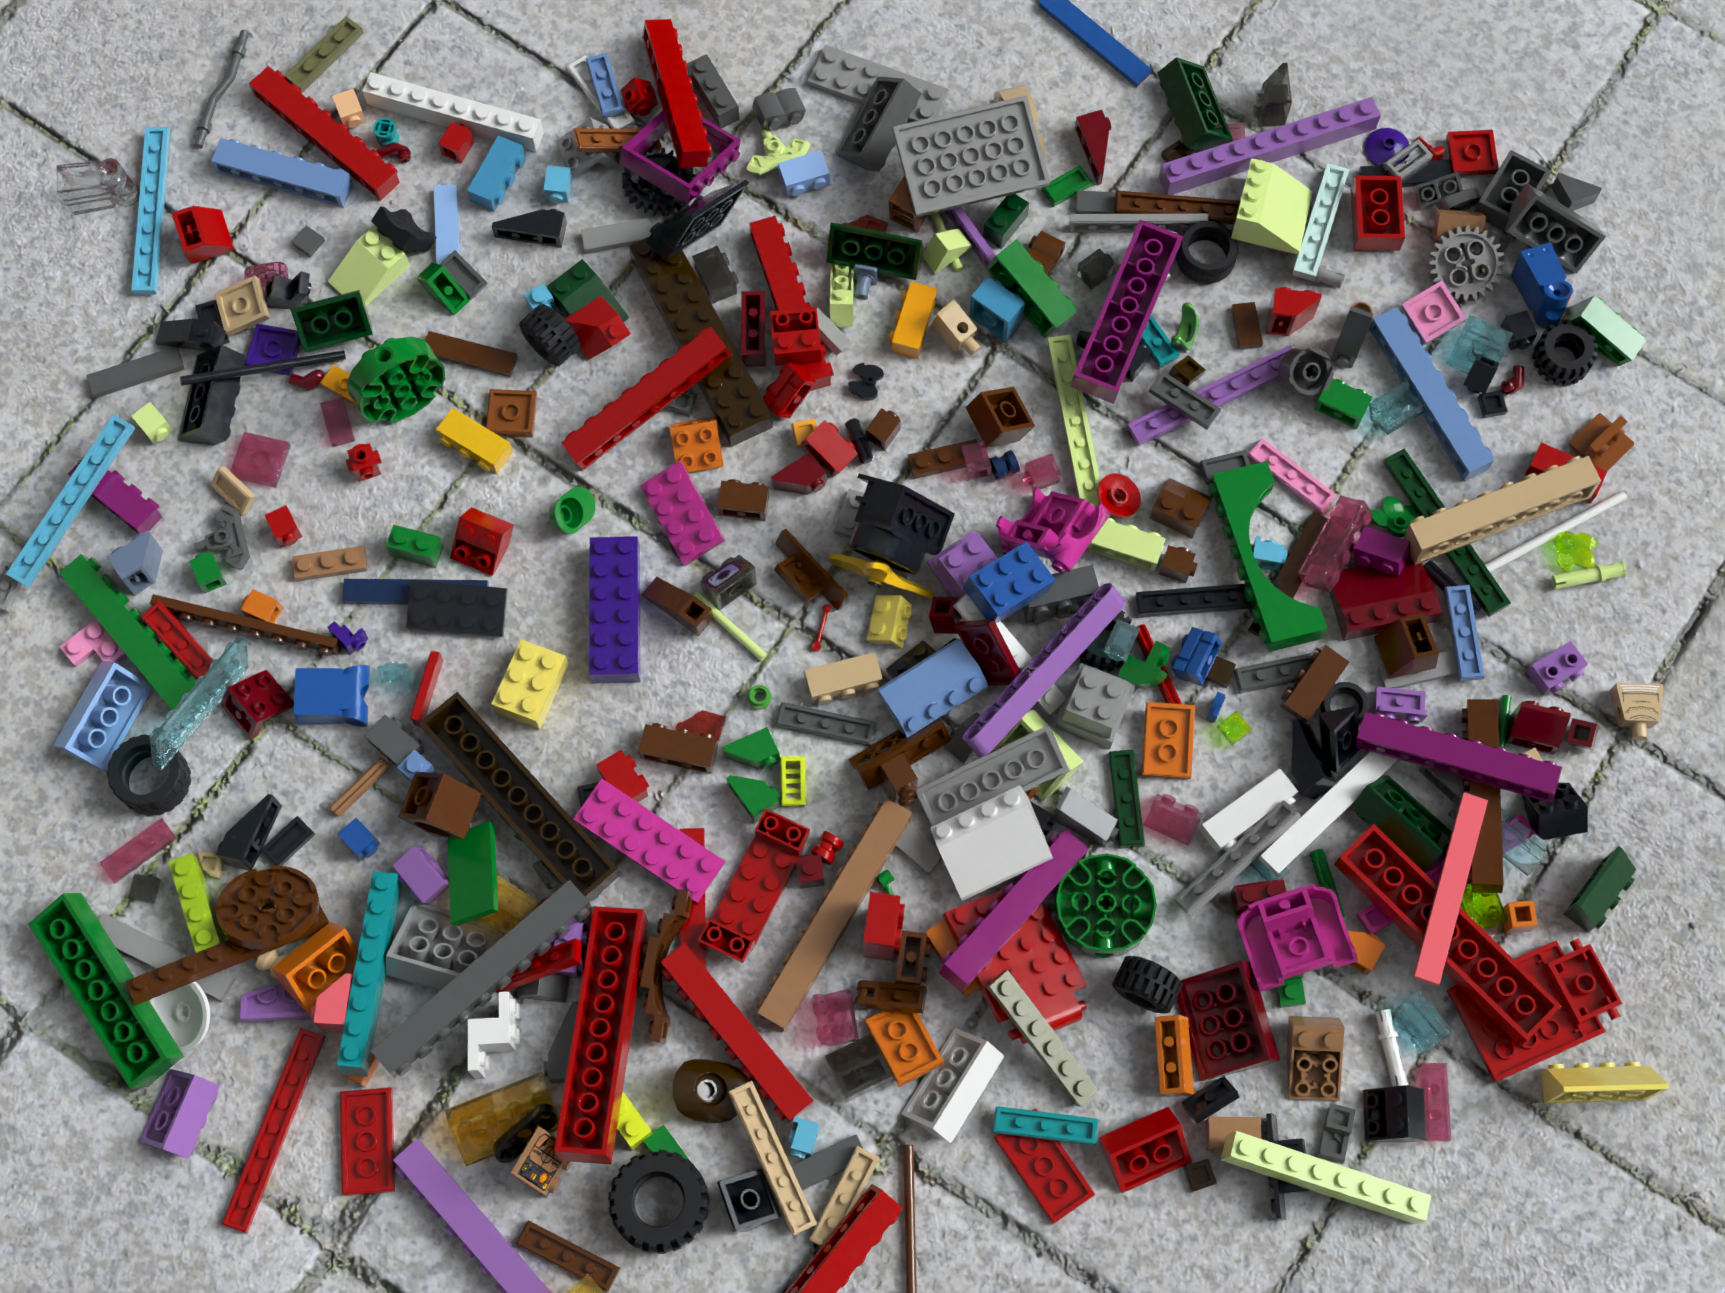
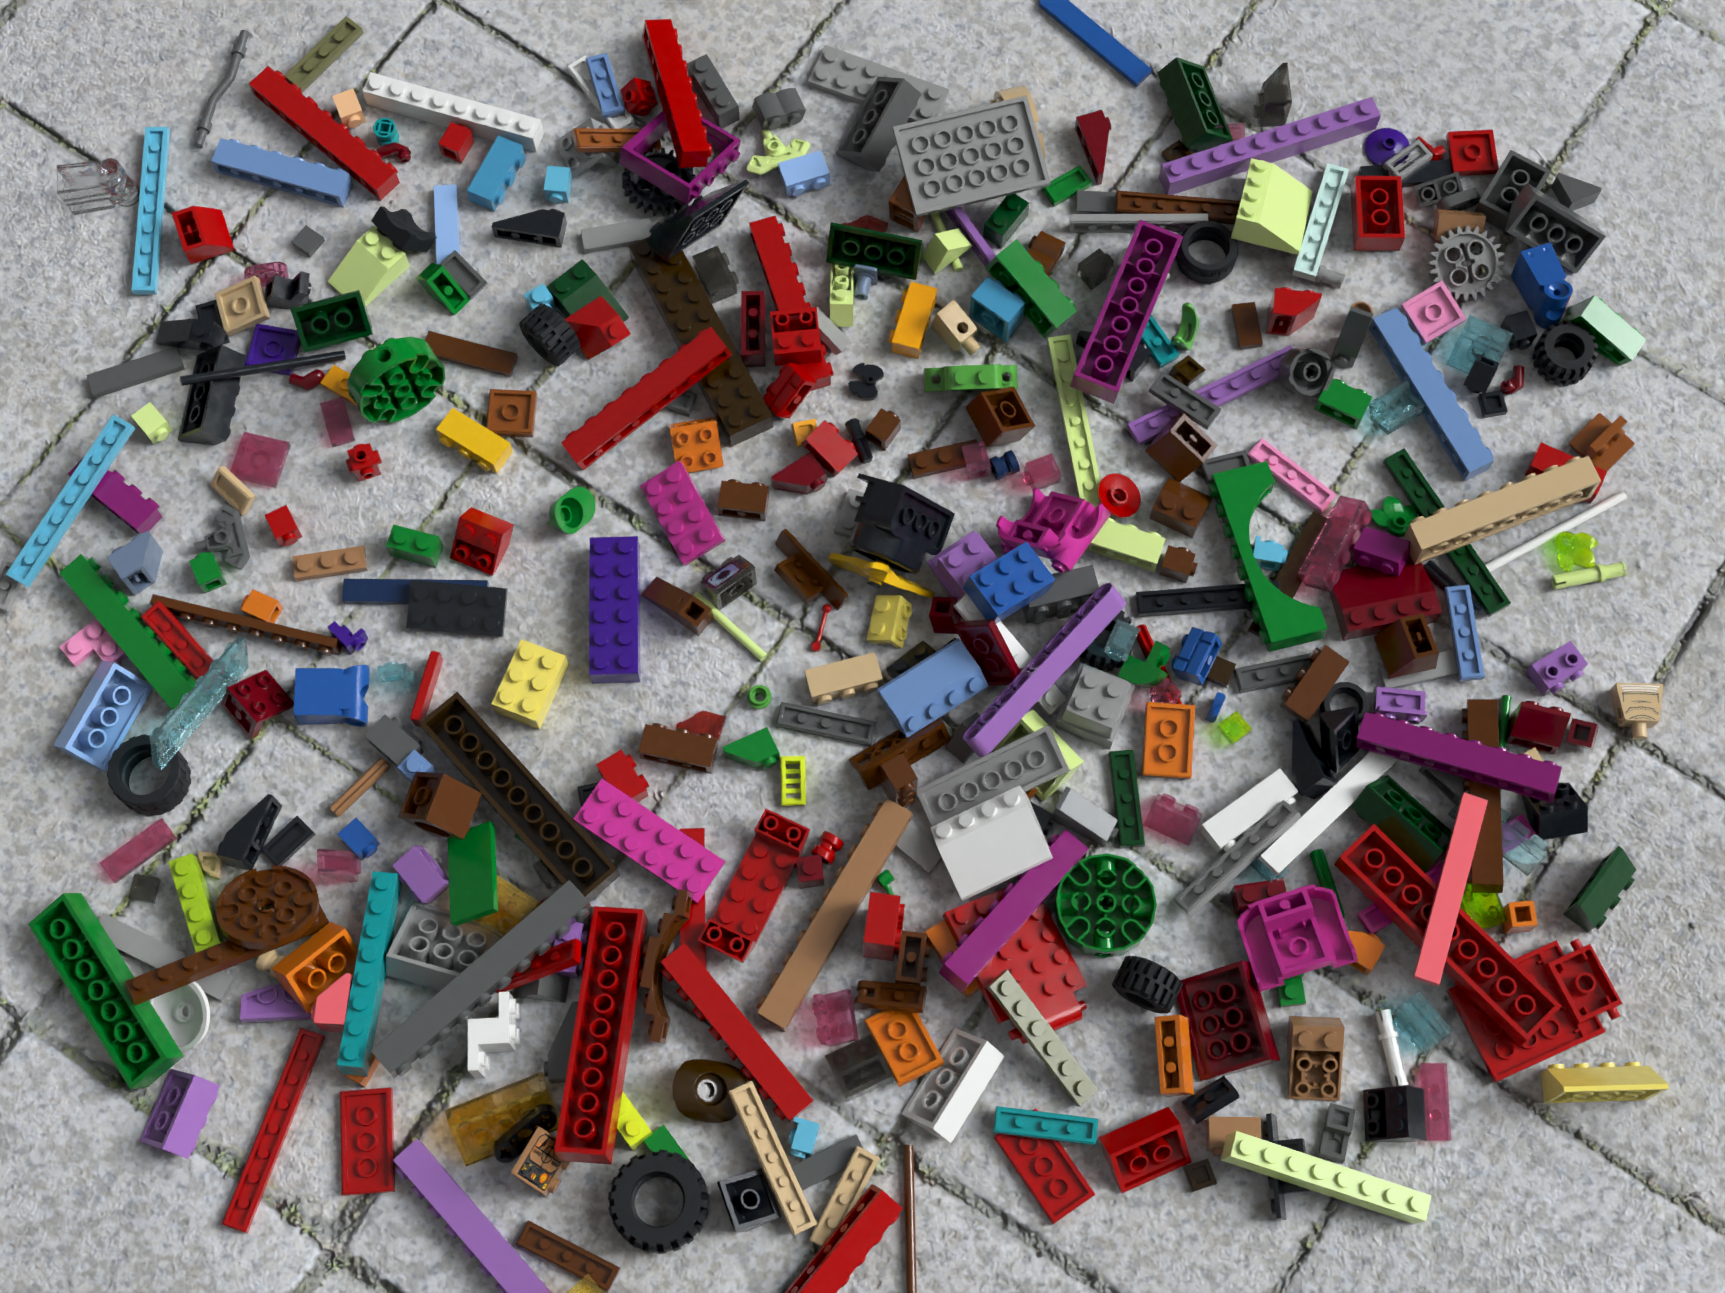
(338, 866): none -> clear pink slope
(754, 795): green slope -> none
(970, 377): none -> bright green brick
(1165, 692): none -> clear pink plant
(1181, 447): none -> reddish brown slope

